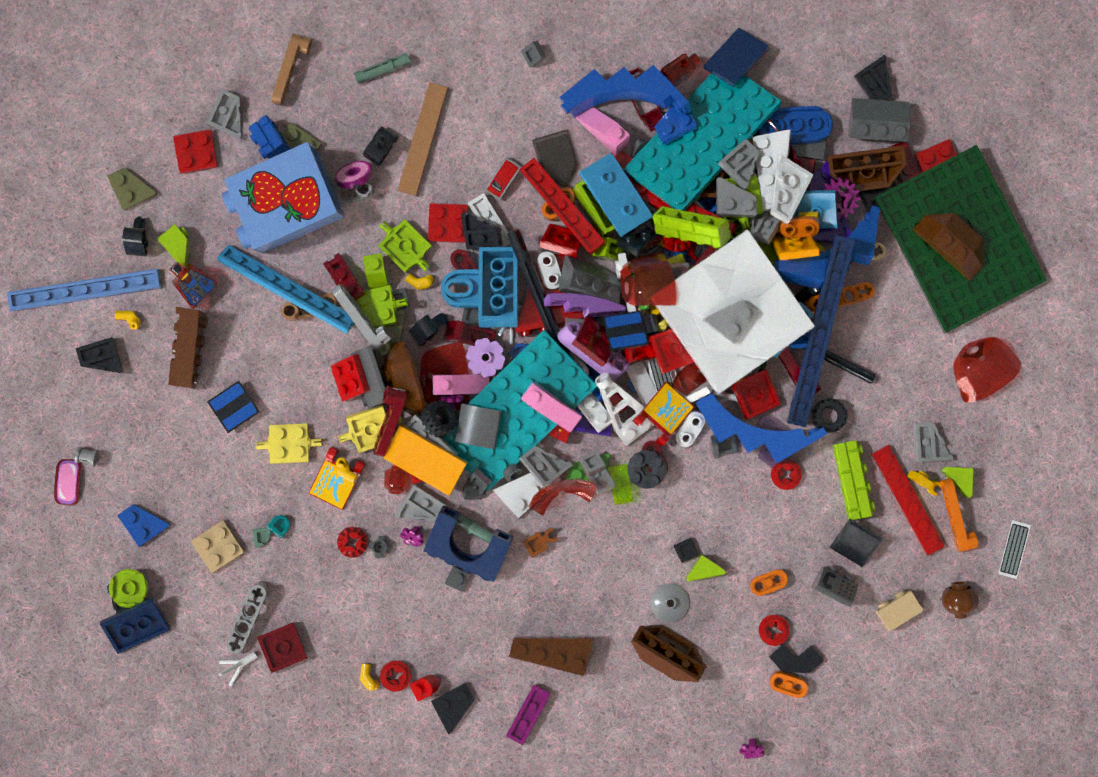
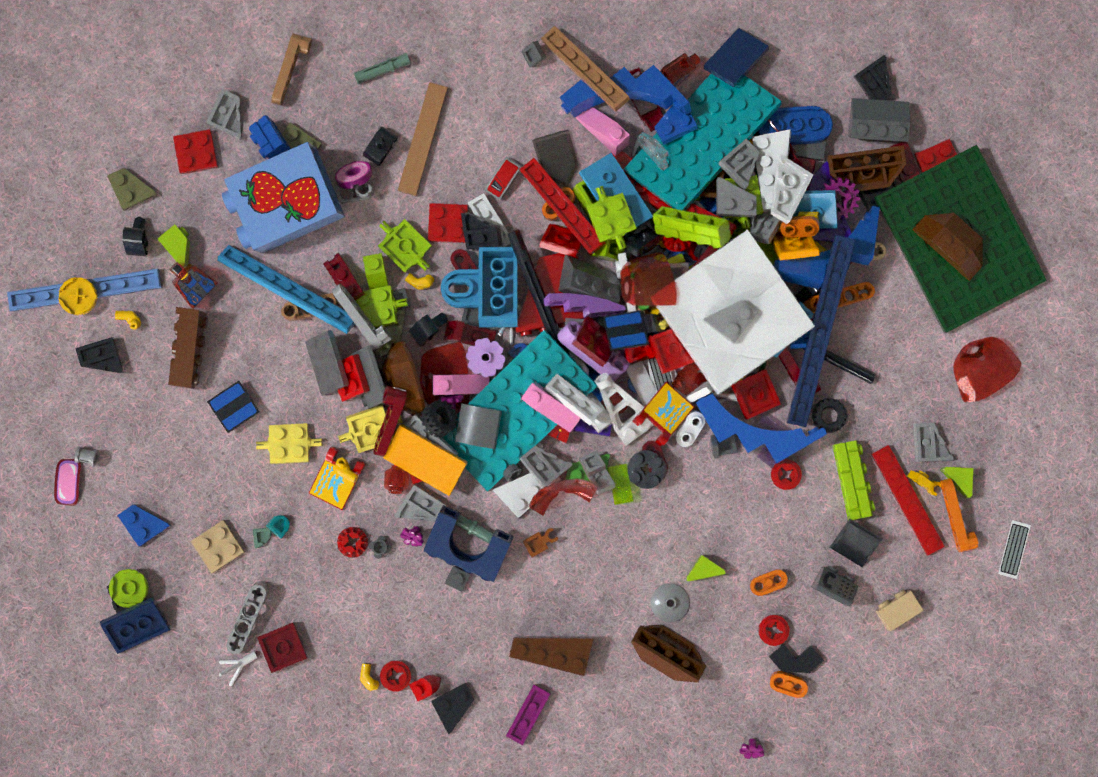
(77, 296): none -> yellow tile
(327, 362): none -> flat silver tile
(476, 485): dark grey tile -> none
(549, 270): white plate -> none
(573, 399): none -> white plate
(585, 69): none -> medium nougat plate
(611, 217): none -> lime plate
(654, 150): none -> clear plate
(685, 550): black tile -> none
(960, 599): reddish brown plant -> none

